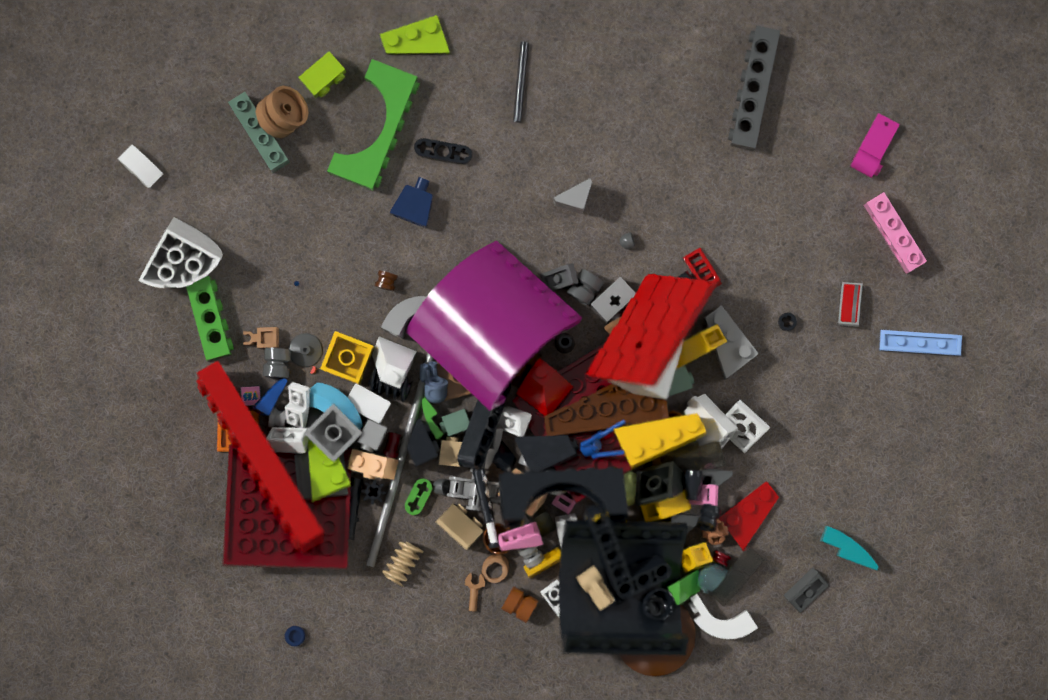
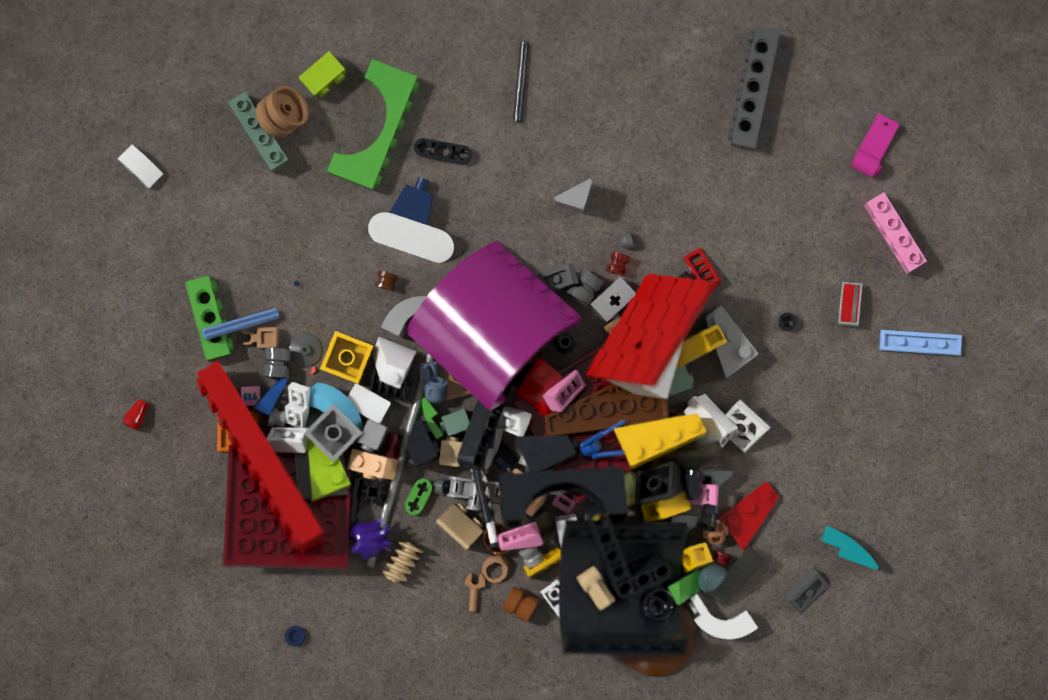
(135, 416): none -> red cone
(181, 257): white brick -> none
(239, 324): none -> medium blue axle
(370, 538): none -> dark purple hair
(411, 237): none -> white sticker
(416, 38): lime wing -> none
(553, 395): none -> bright pink slope
(618, 263): none -> clear red wheel

